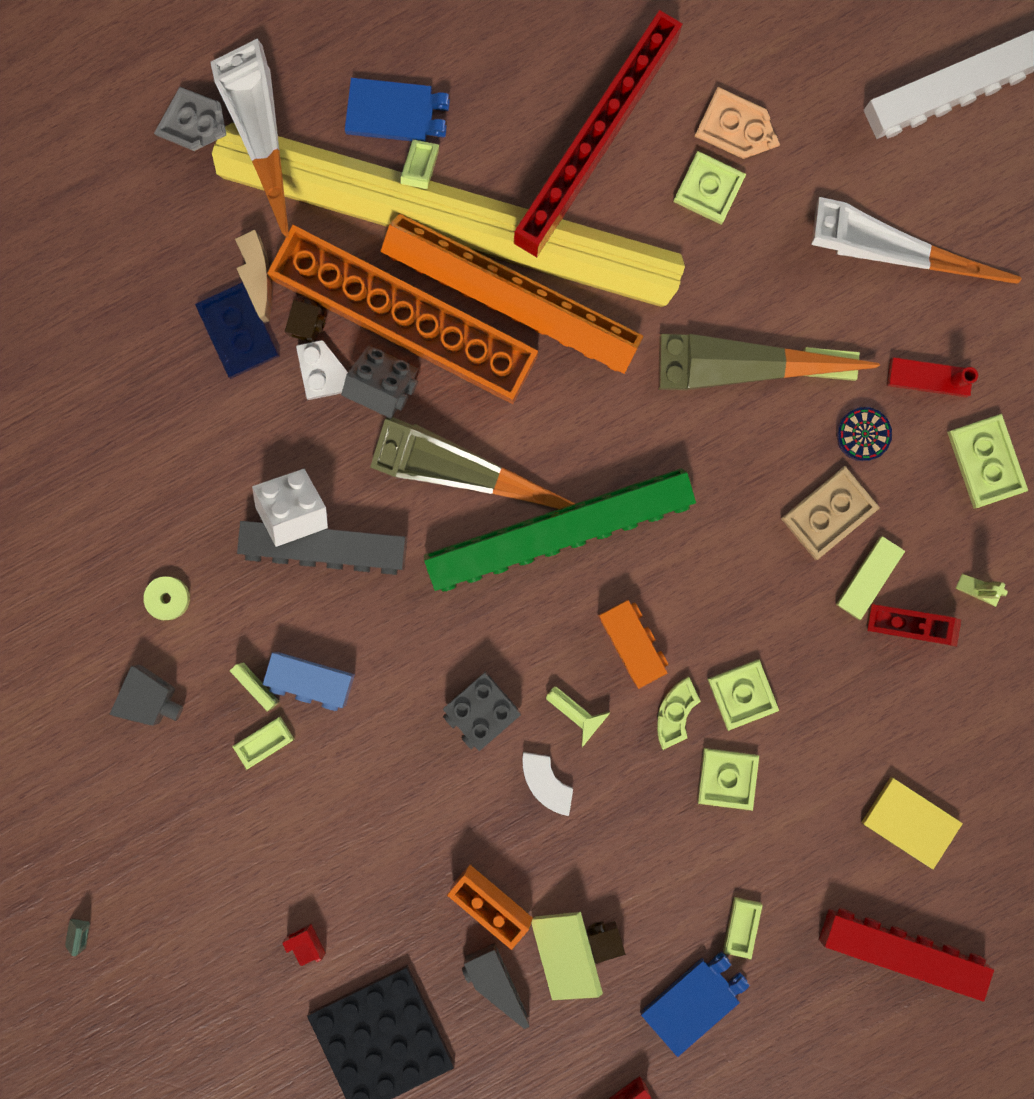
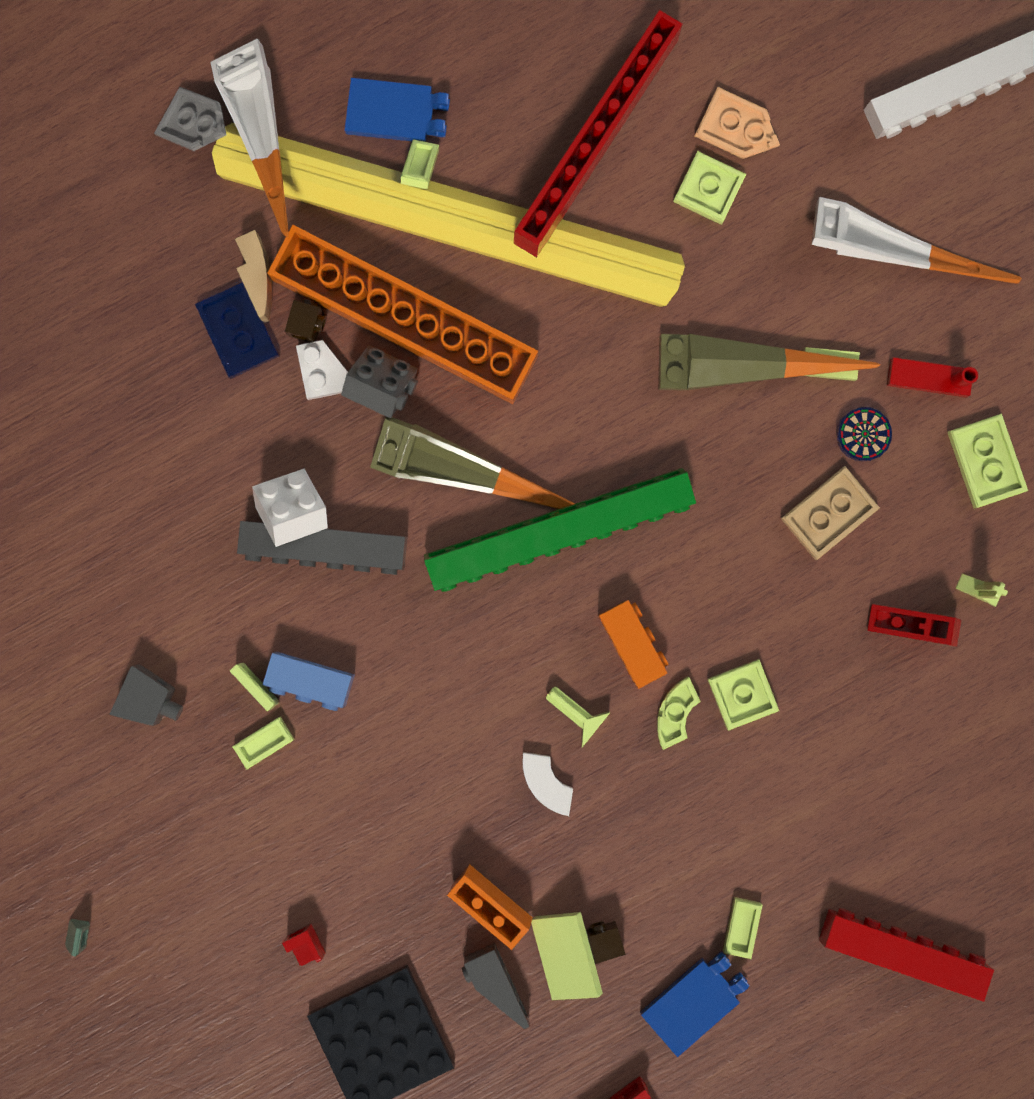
(154, 598): yellowish green piece -> none
(481, 712): dark grey brick -> none
(511, 293): orange brick -> none
(728, 779): yellowish green tile -> none
(870, 577): yellowish green tile -> none
(912, 823): light yellow tile -> none

